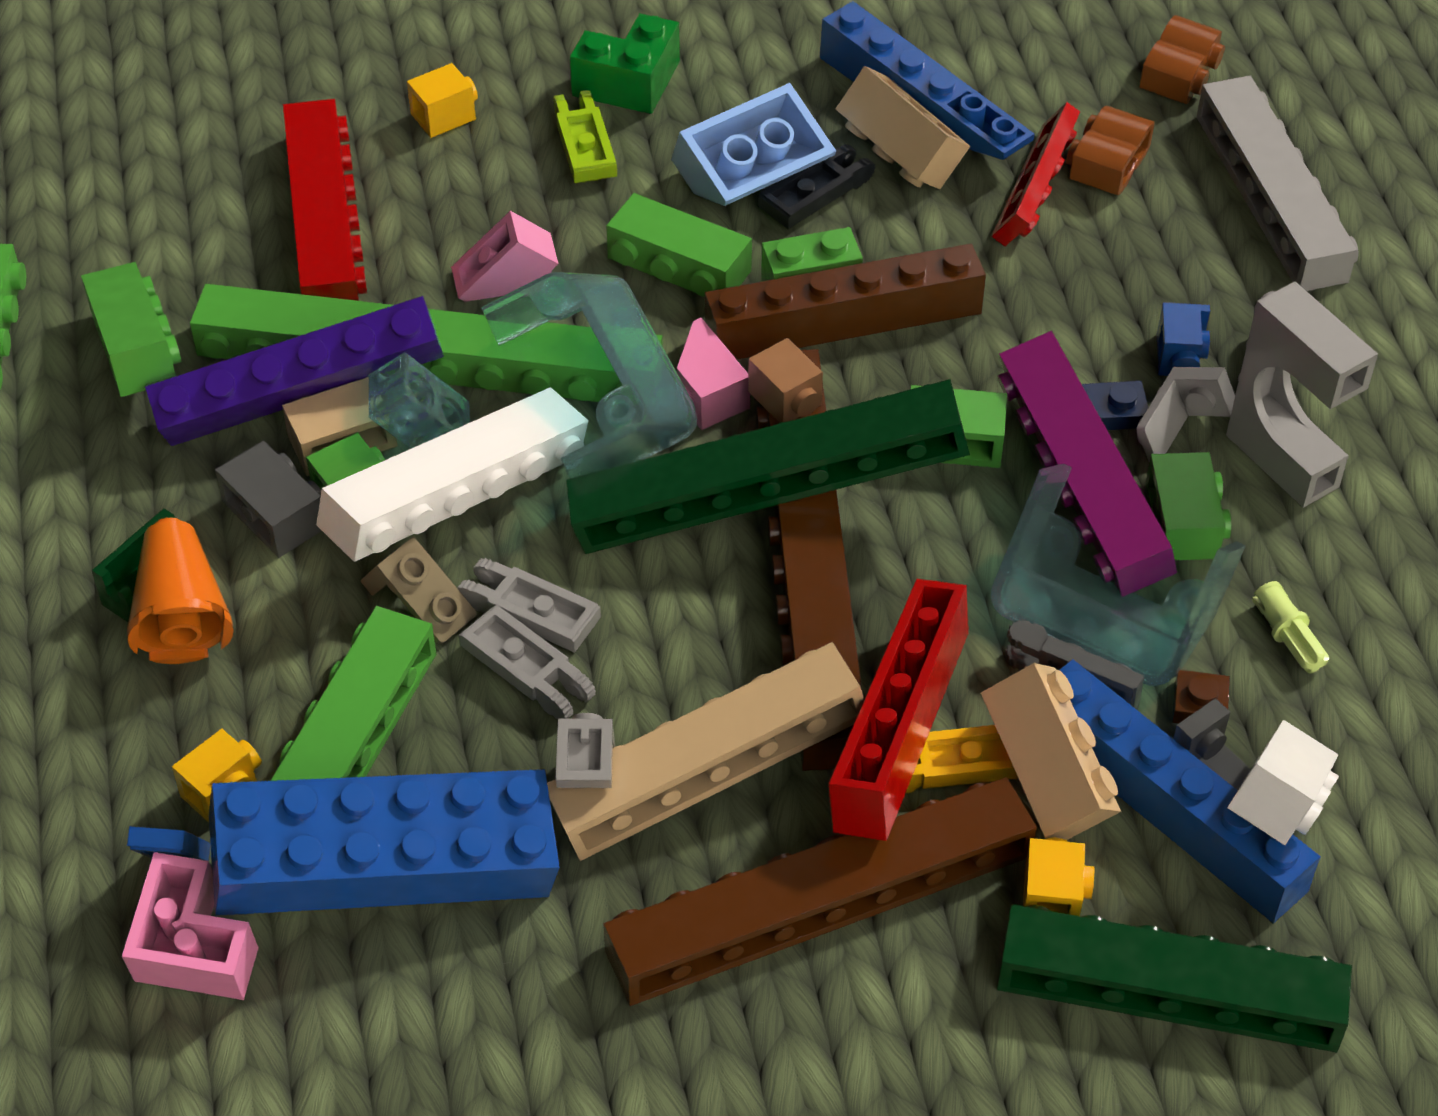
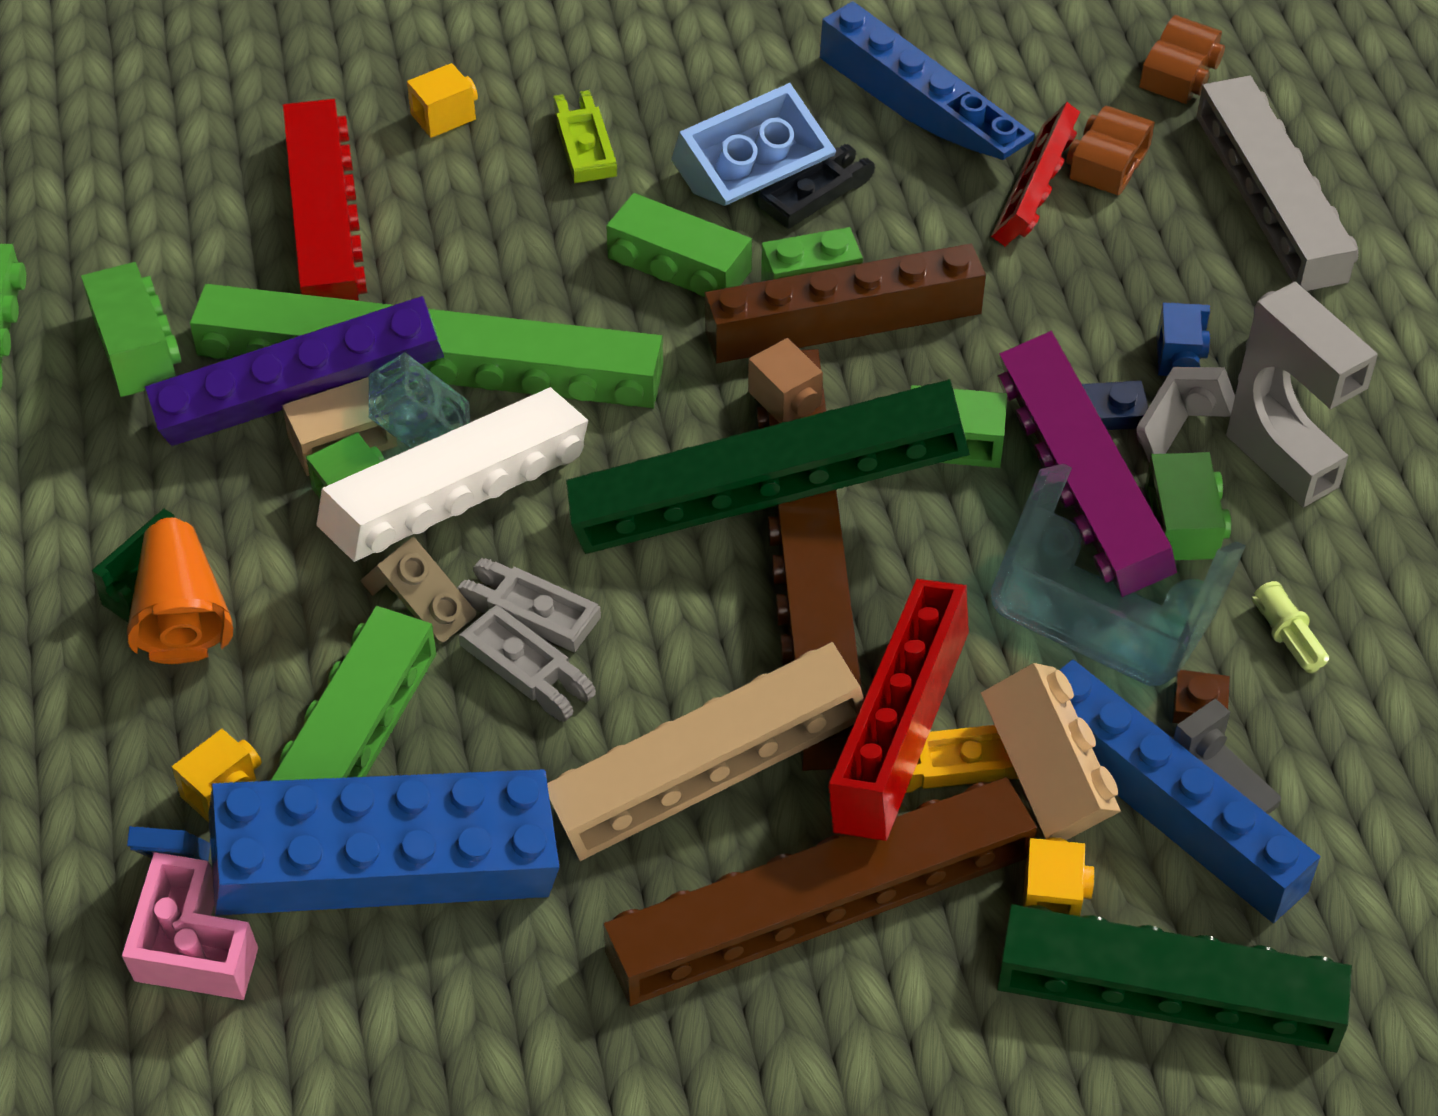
(270, 497): dark grey brick -> none
(504, 259): bright pink slope -> none
(584, 752): light grey bracket -> none
(627, 70): green brick -> none
(651, 405): clear light blue windscreen -> none
(712, 377): bright pink slope -> none
(901, 129): tan brick -> none
(1032, 645): dark grey hinge -> none
(1286, 784): white brick -> none

